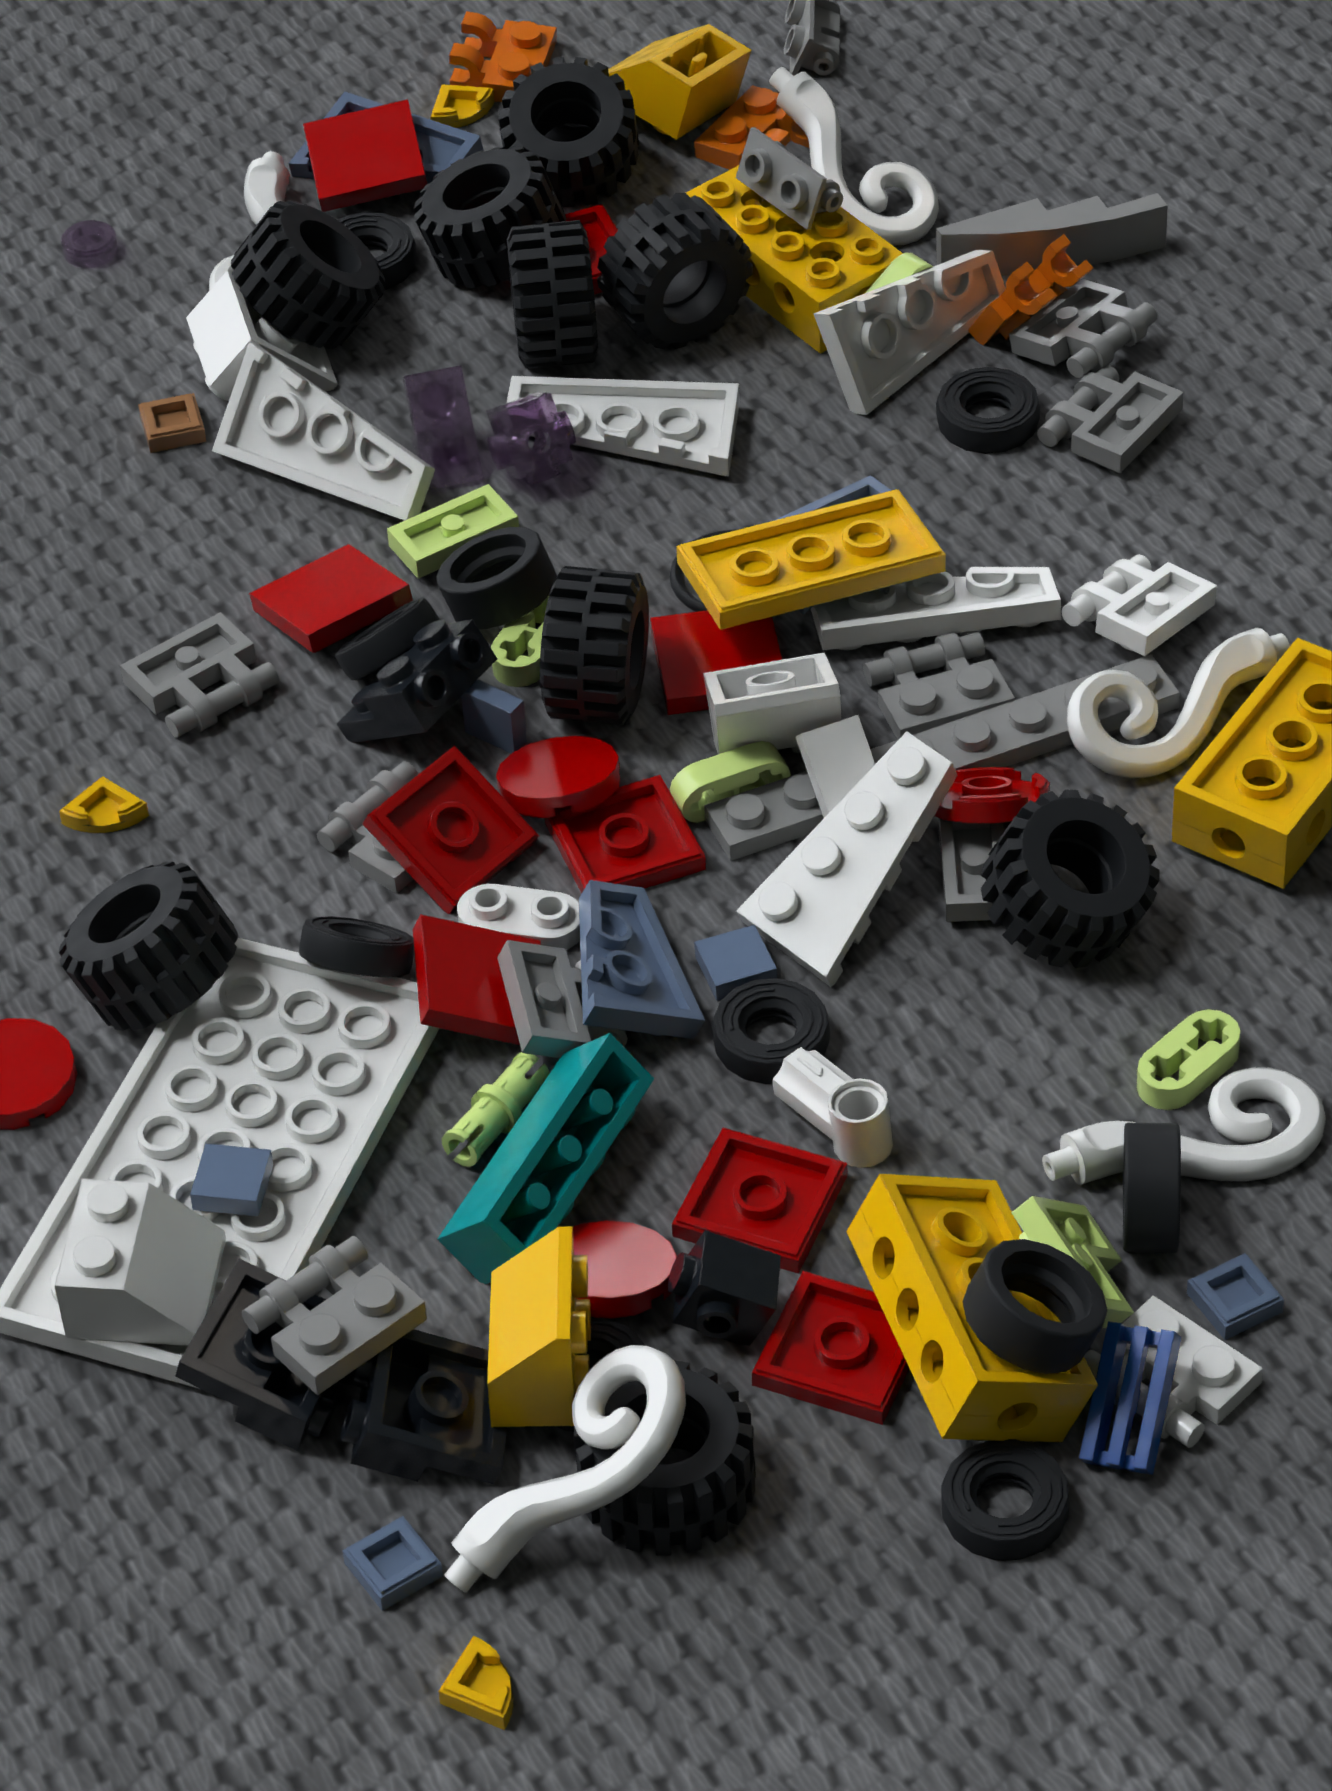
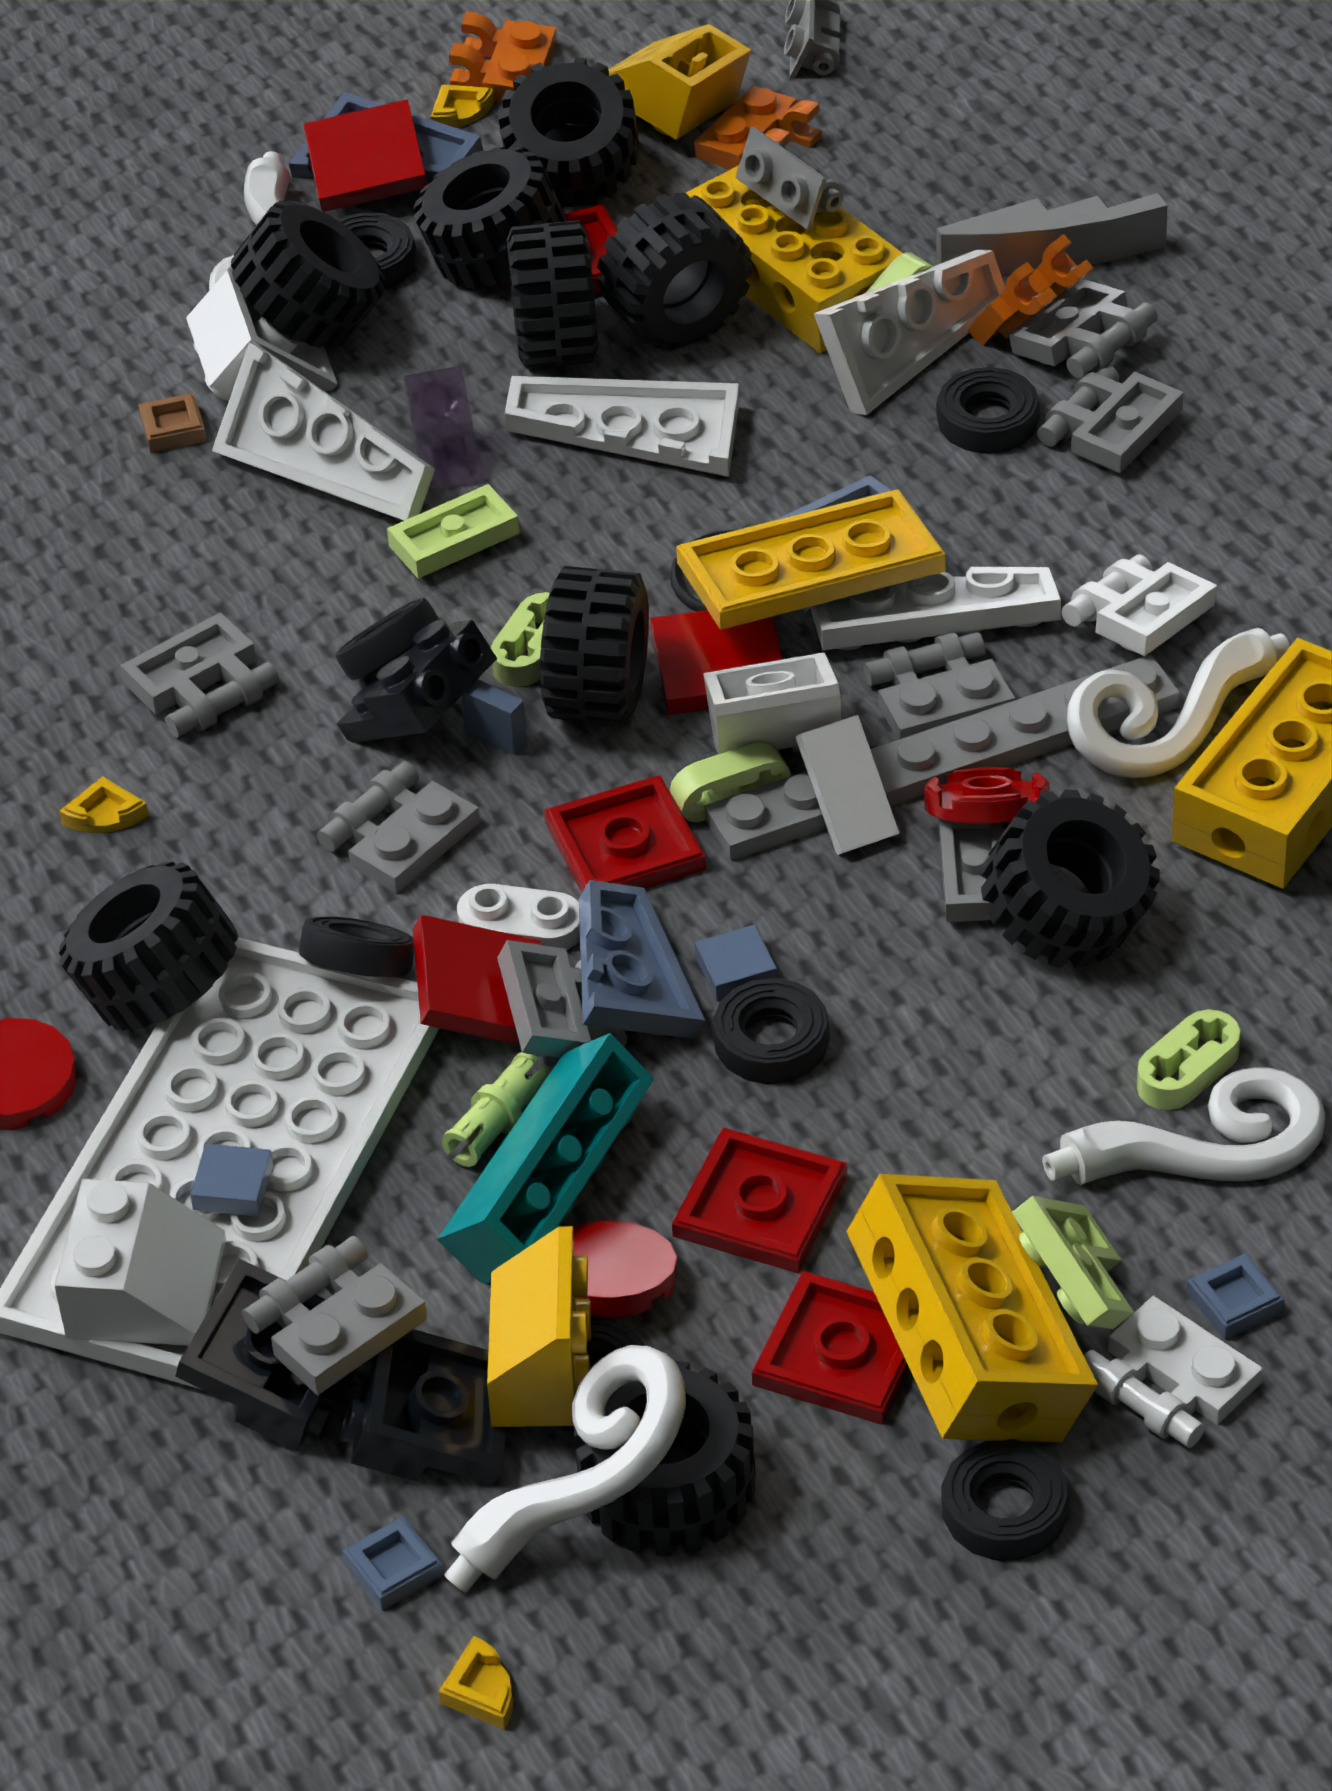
(89, 244): clear purple tile -> none
(331, 598): red tile -> none
(450, 829): red tile -> none
(497, 577): black tyre -> none
(515, 423): clear purple brick -> none
(558, 775): red tile -> none
(725, 1288): black brick -> none
(818, 117): white plant -> none
(835, 876): white wing -> none
(841, 1107): white piece -> none
(1020, 1334): black tyre -> none
(1103, 1398): blue tile -> none
(1151, 1187): black tyre -> none

